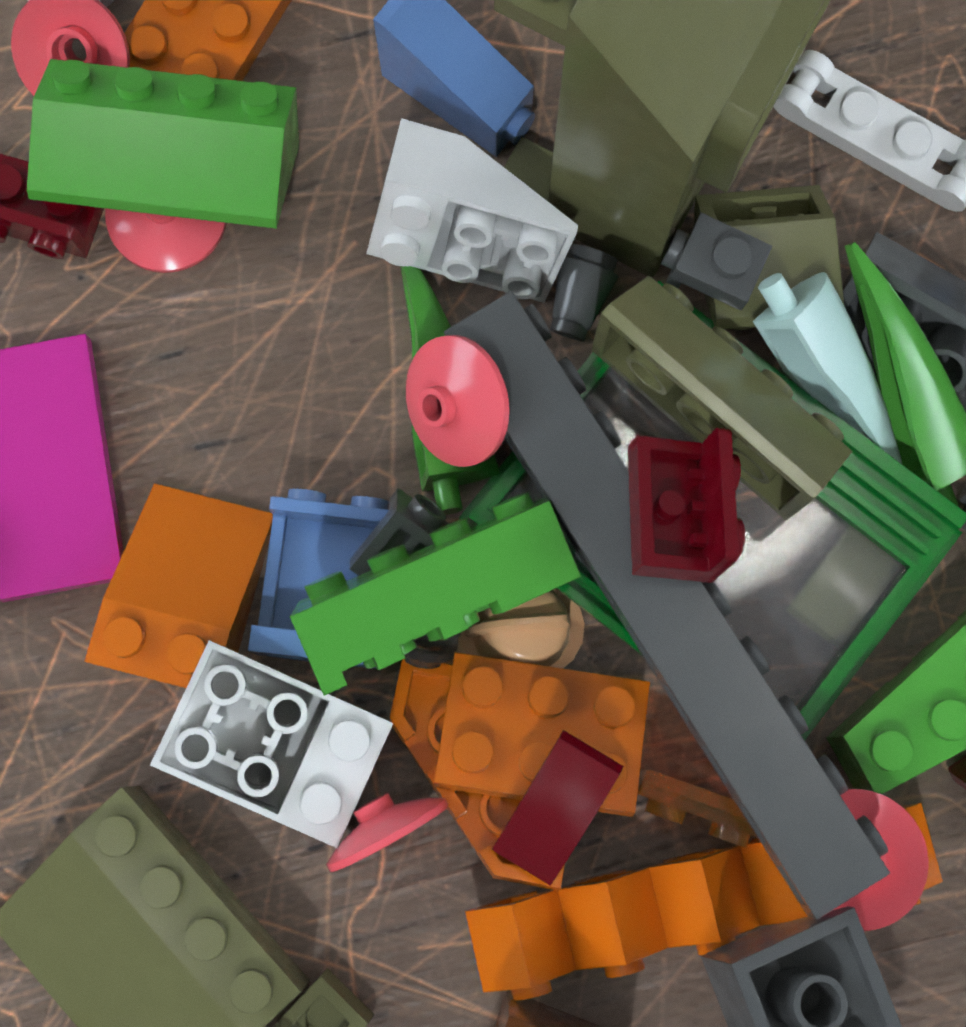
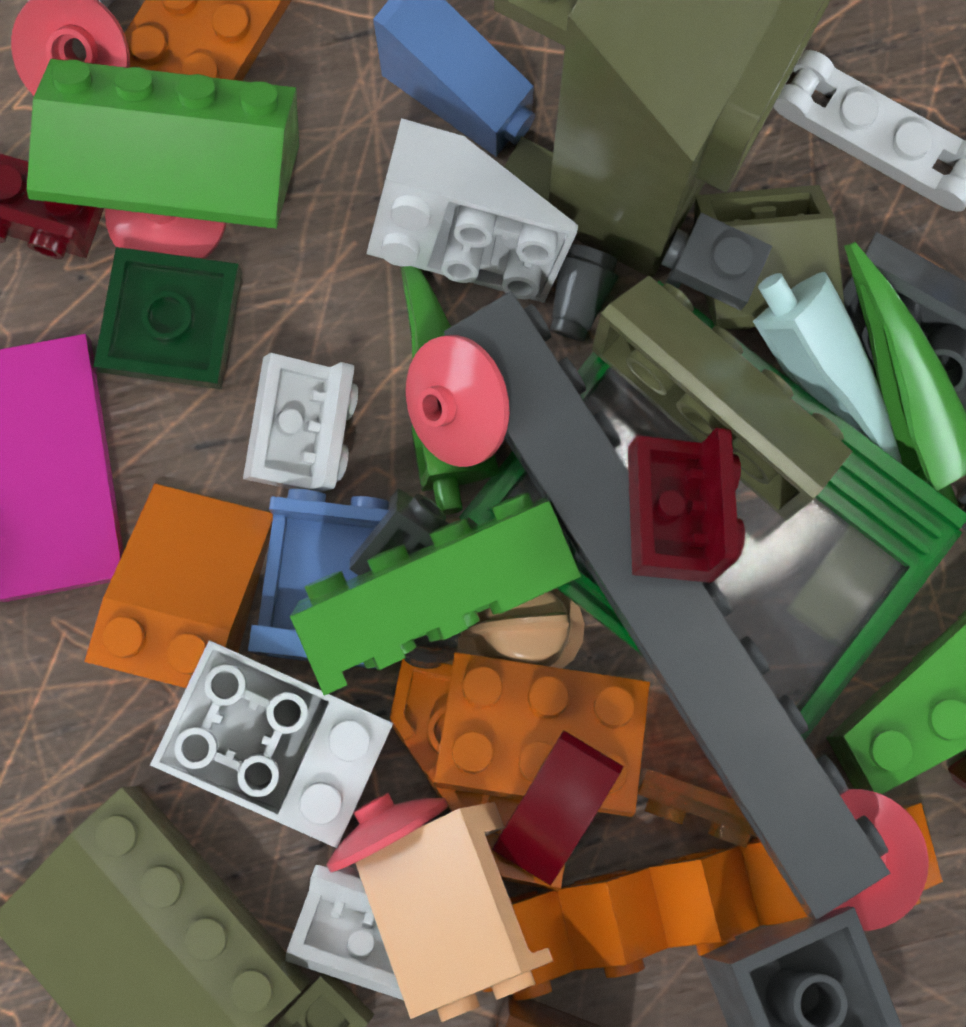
(168, 318): none -> dark green plate
(300, 424): none -> white bracket
(340, 933): none -> white bracket
(448, 915): none -> light nougat panel

